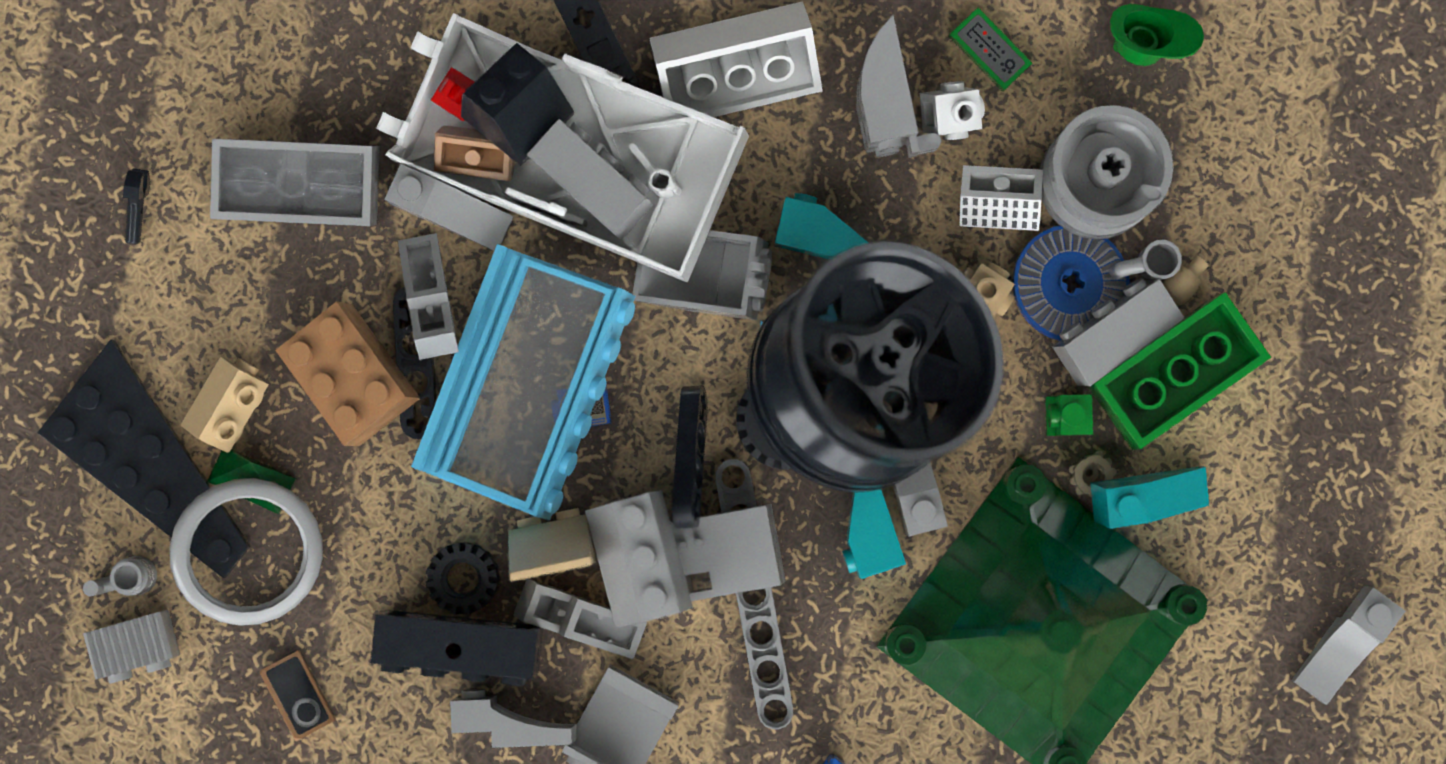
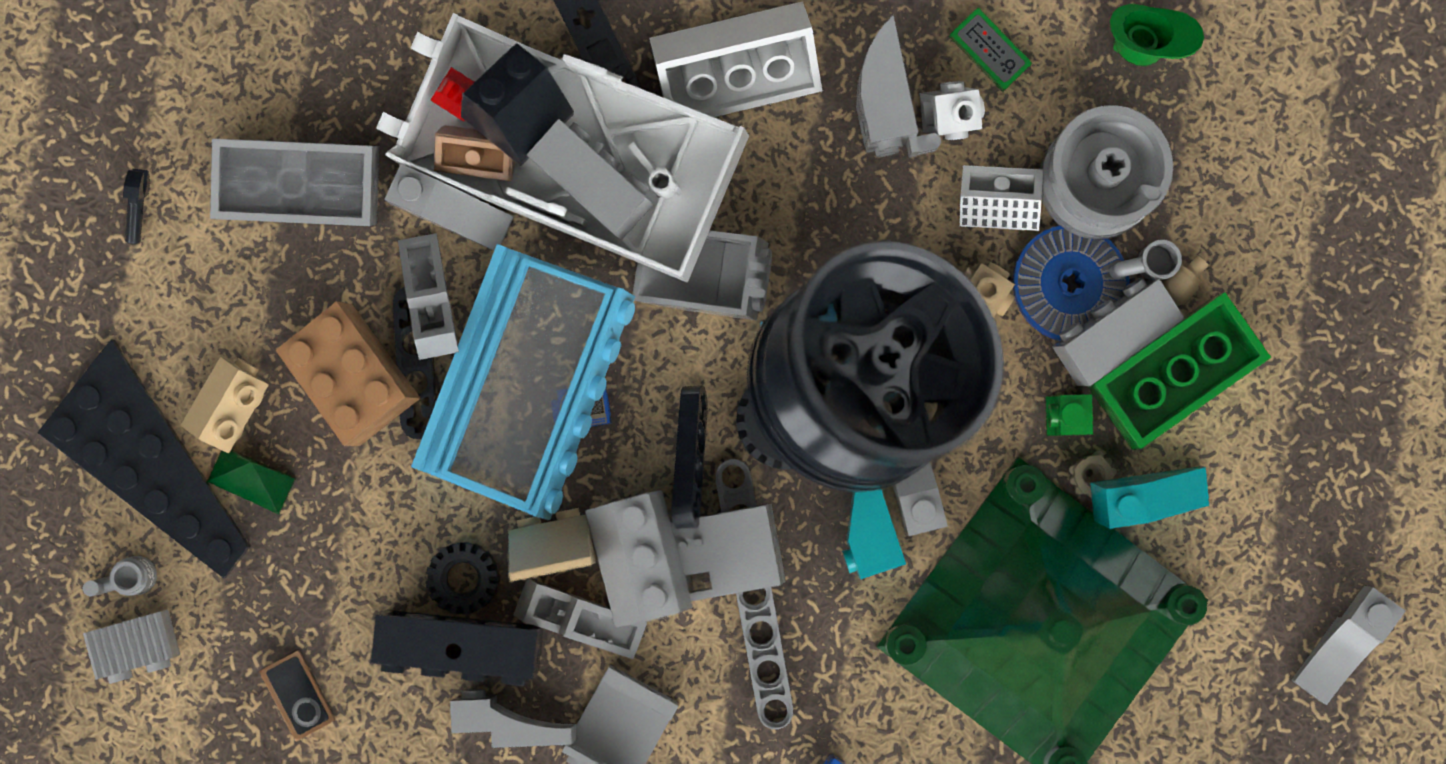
(229, 491): light grey wedge -> none
(813, 229): teal slope -> none

